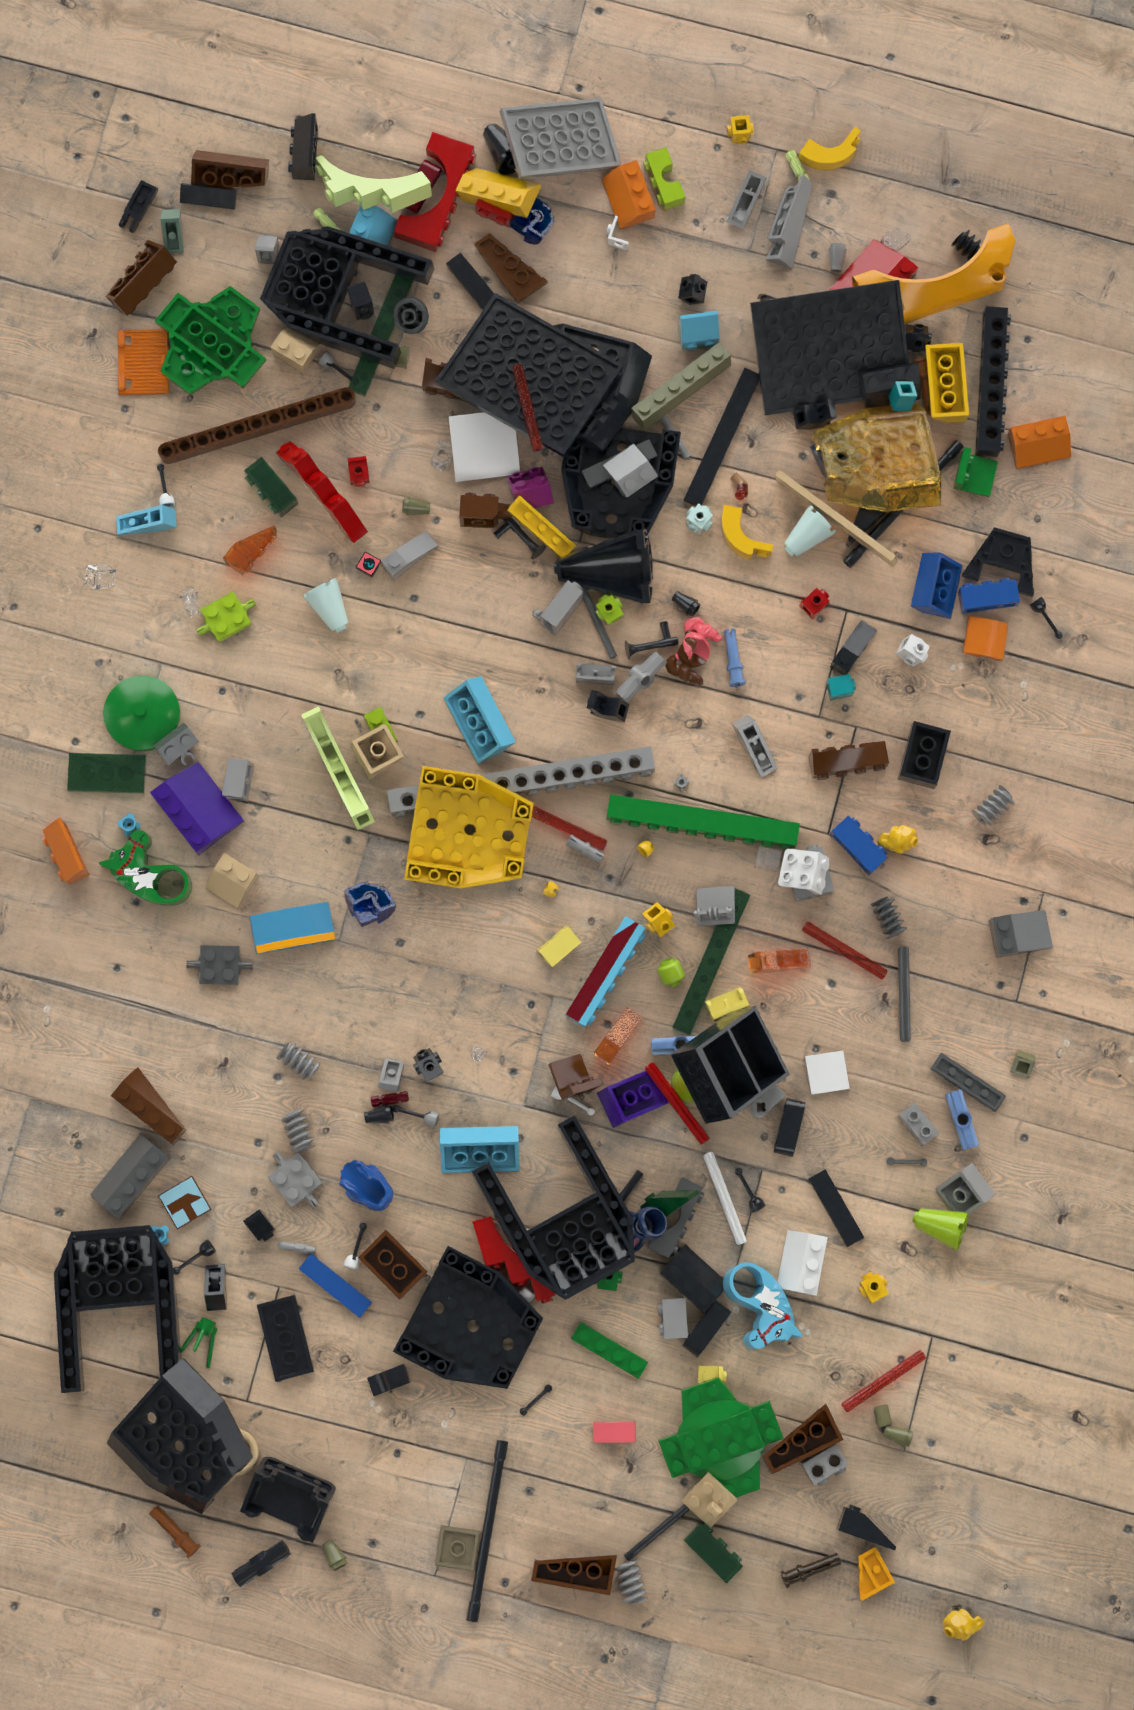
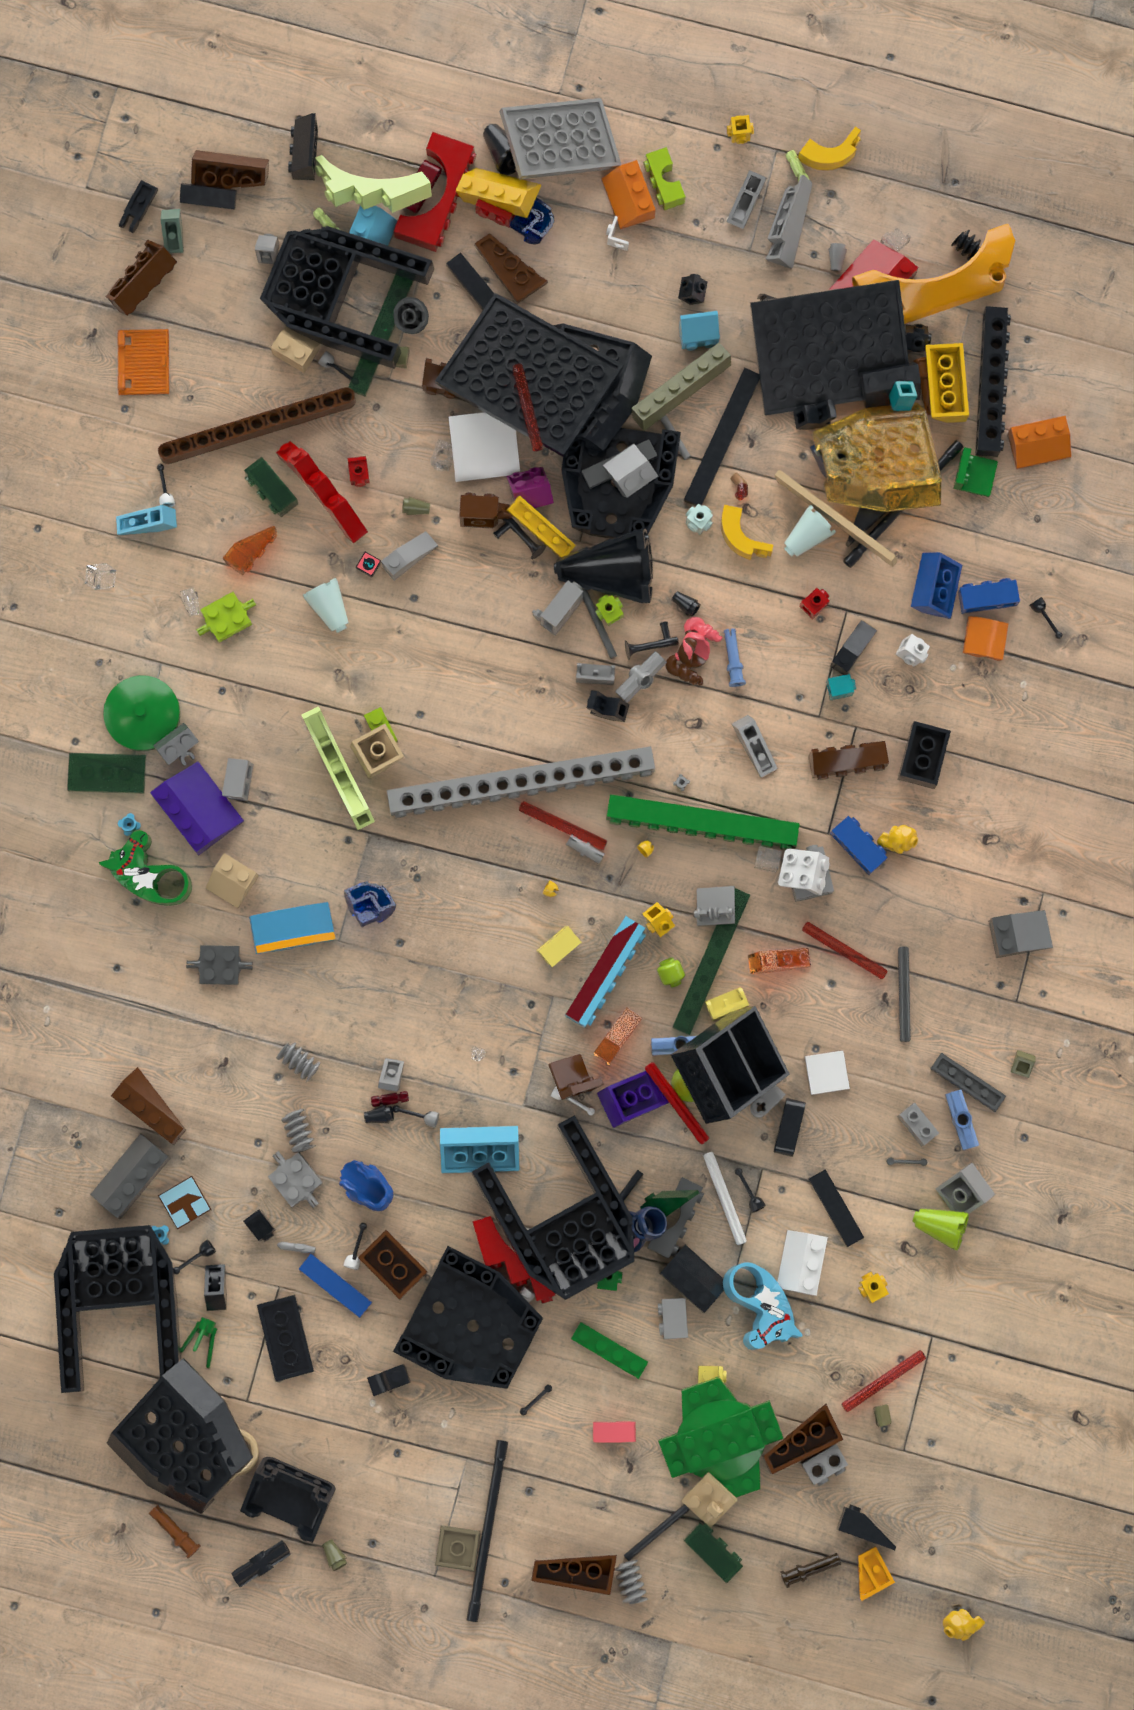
(64, 851): orange slope -> none
(210, 340): green plate -> none
(361, 301): black brick -> none
(428, 1064): black brick -> none
(449, 854): yellow wedge -> none
(479, 719): medium azure slope -> none
(706, 1328): black beam -> none
(889, 917): dark grey piece -> none
(899, 1435): olive cone -> none
(993, 806): light grey piece -> none
(1007, 552): black wing -> none

